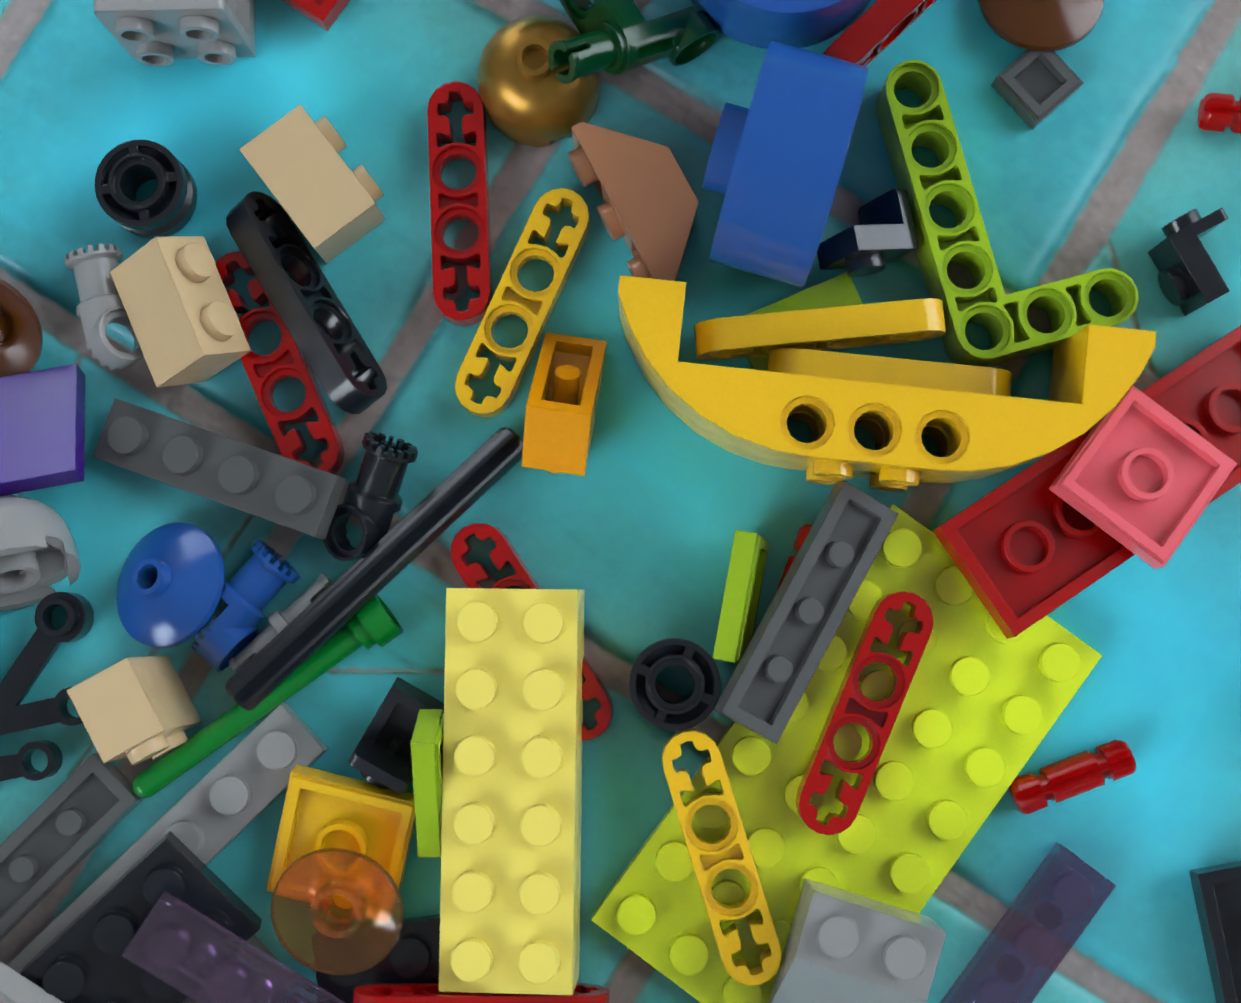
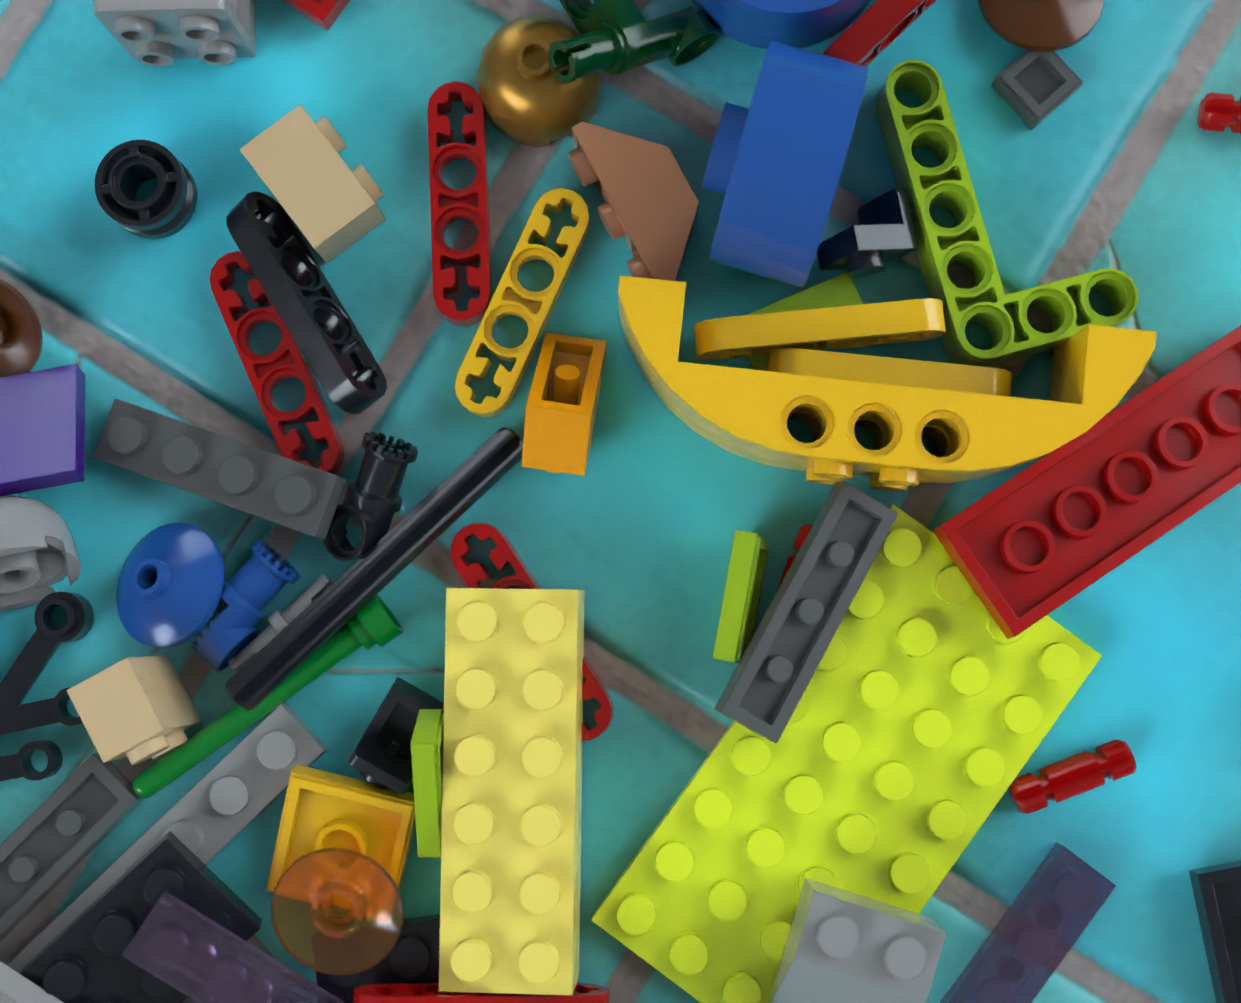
(101, 303): light grey connector -> none
(180, 310): tan brick -> none
(696, 705): black wheel -> none
(726, 853): yellow beam -> none
(875, 716): red beam -> none
(1143, 477): coral plate -> none
(1183, 264): black bracket -> none

